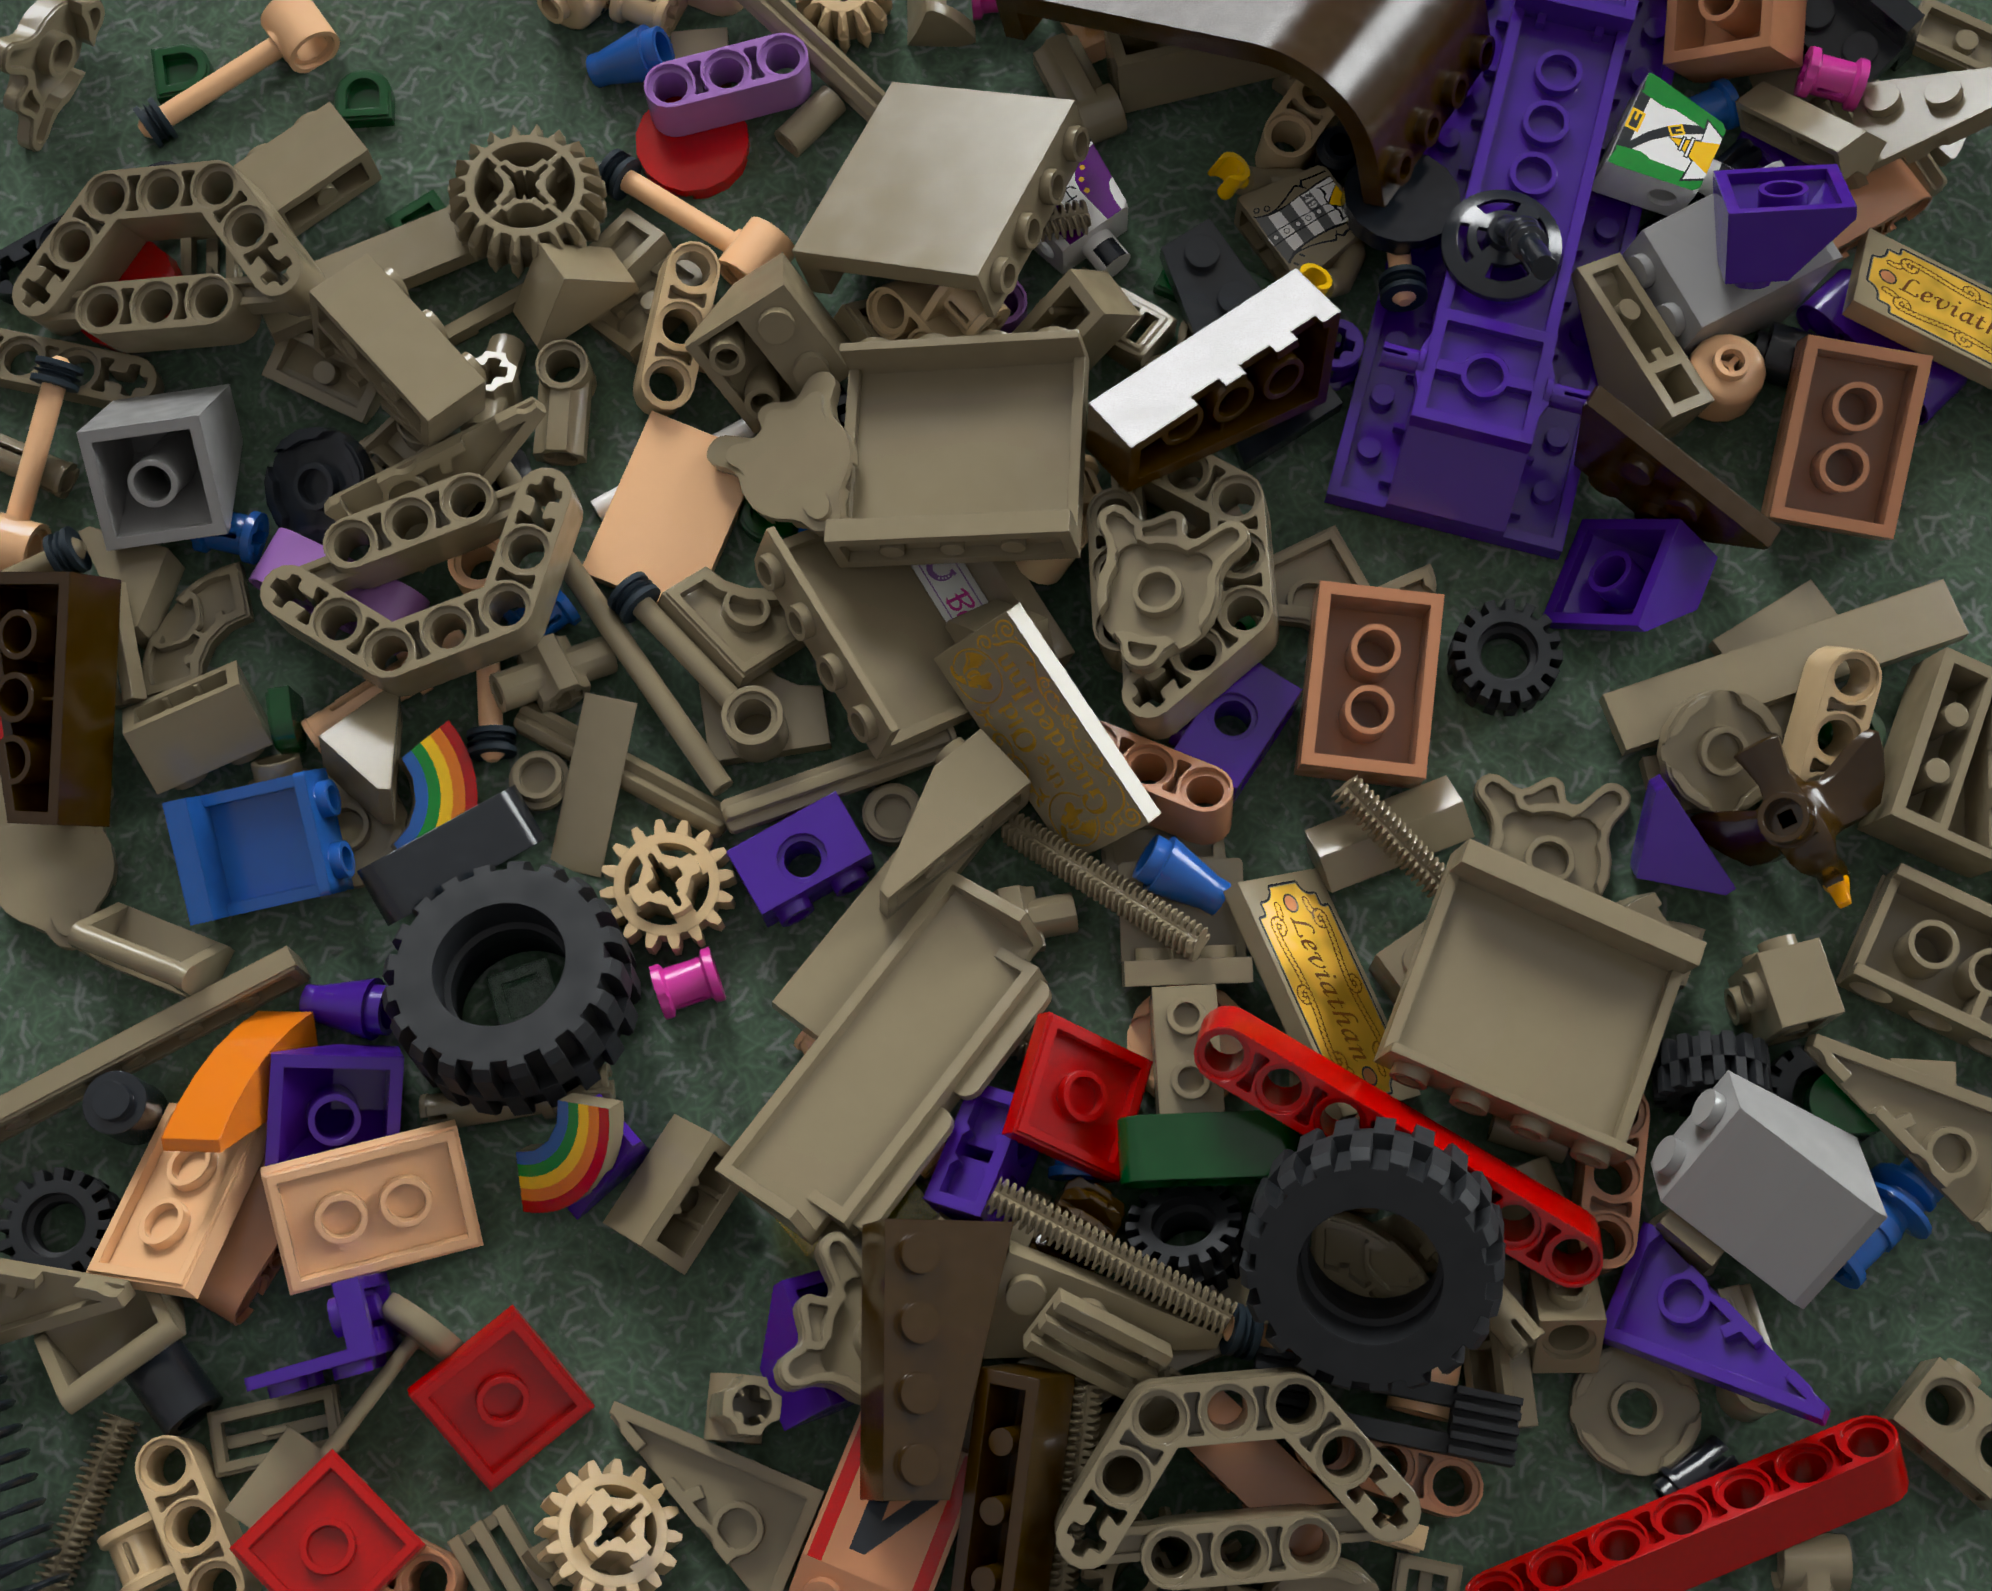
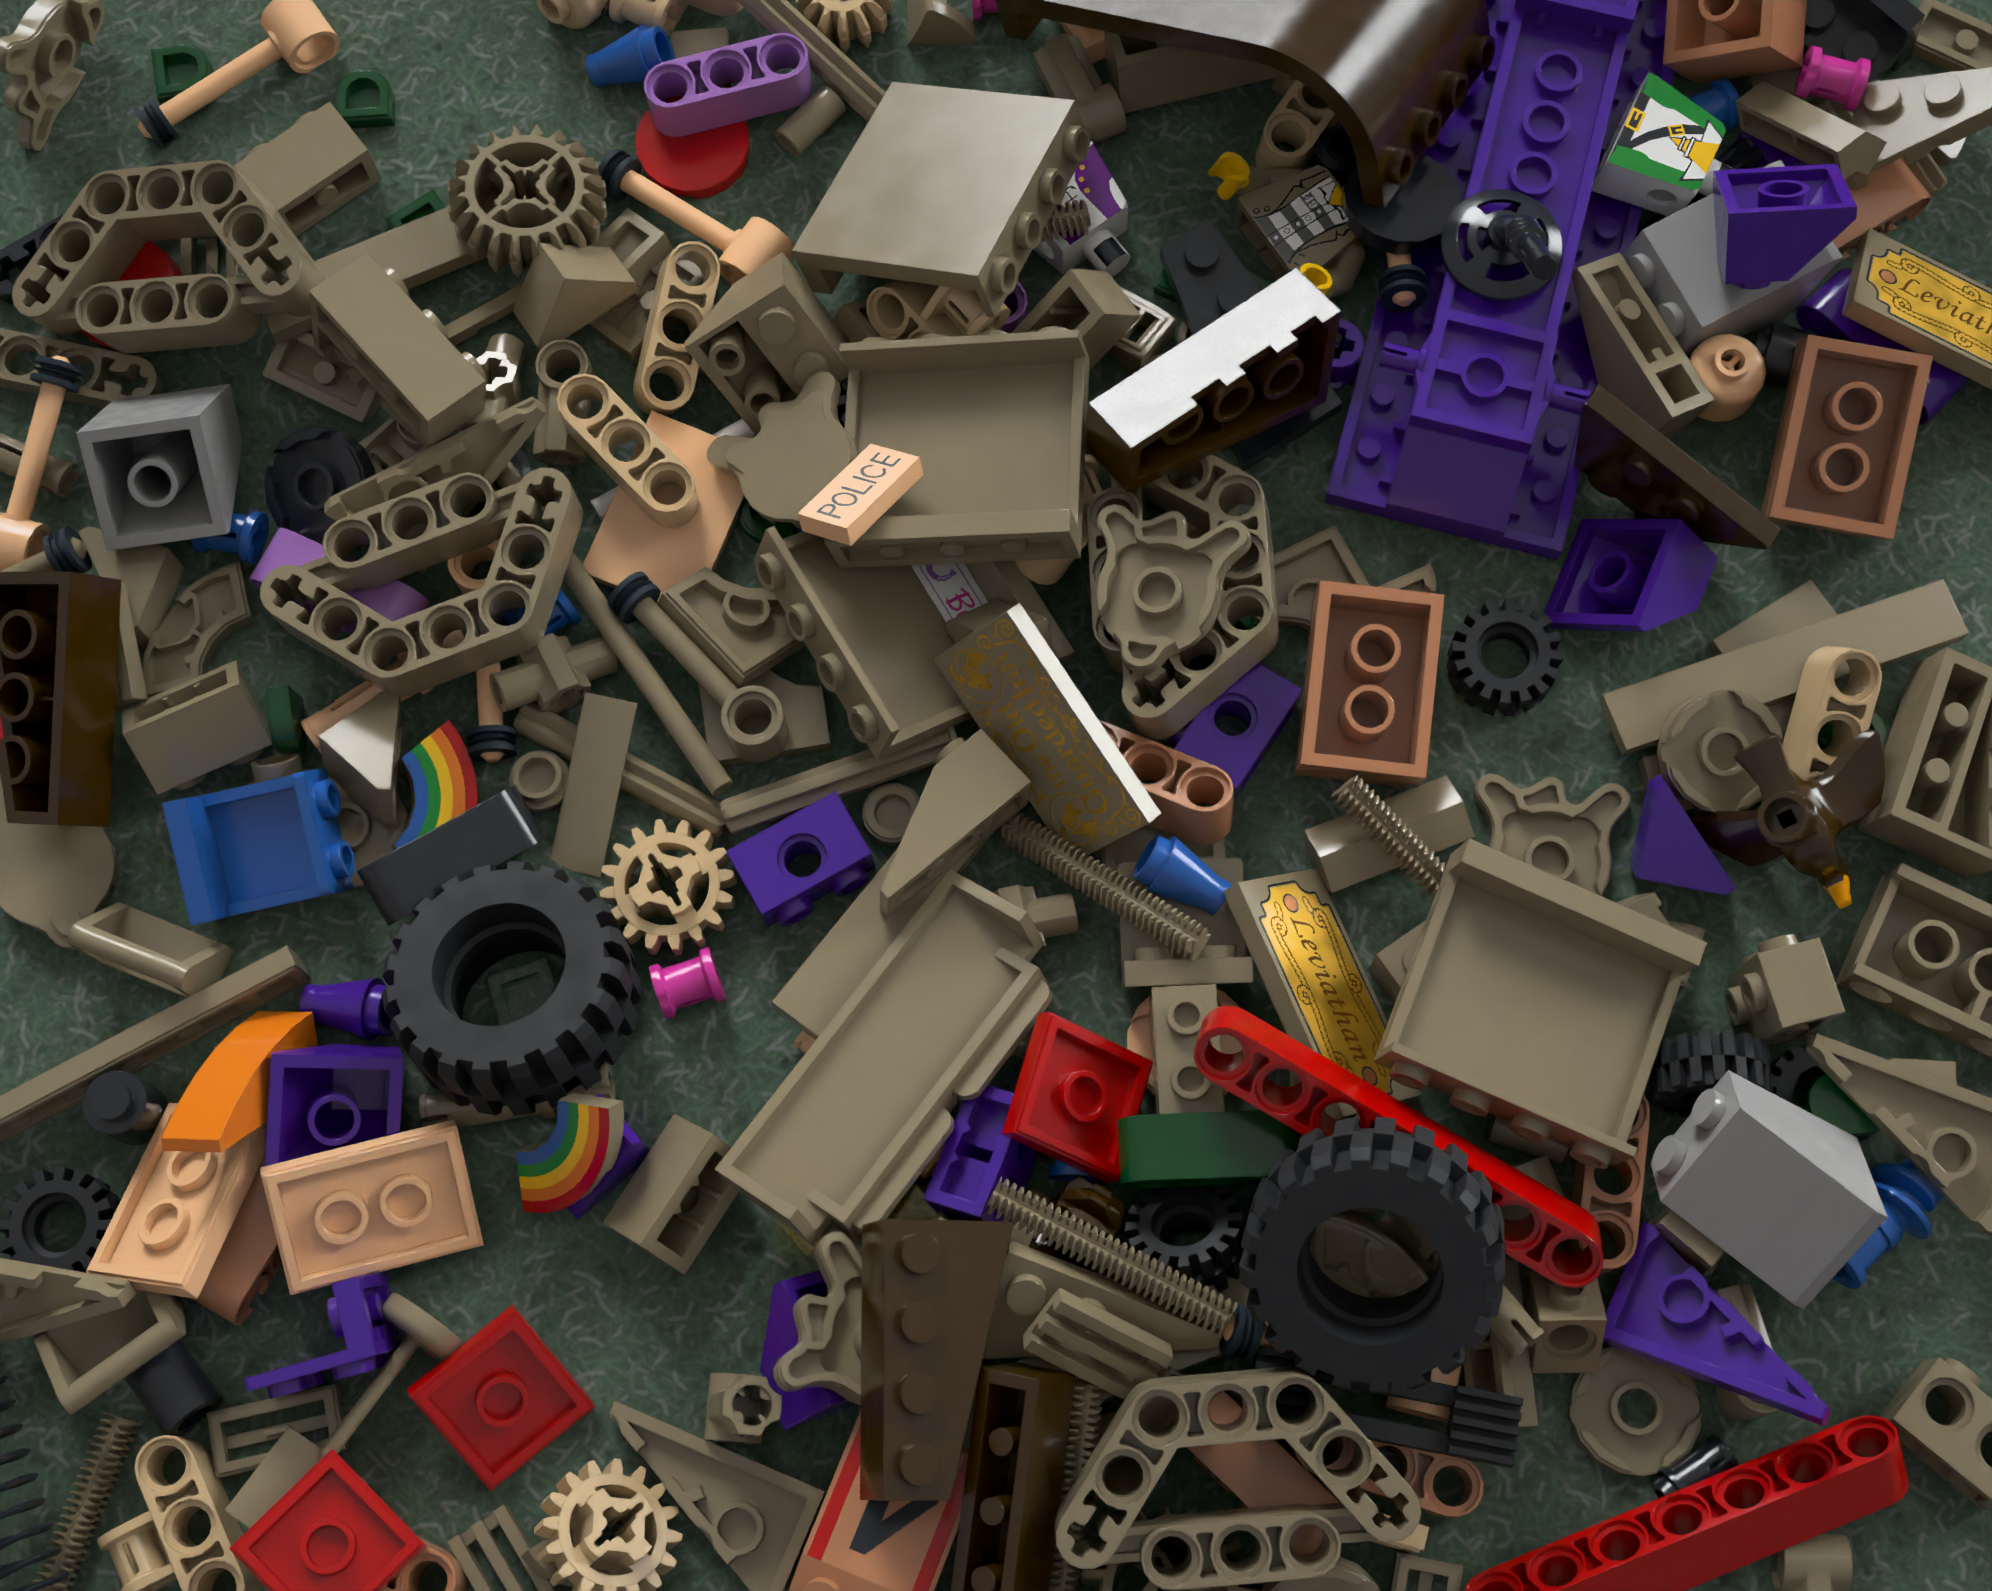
(619, 424): none -> tan beam
(860, 494): none -> light nougat tile

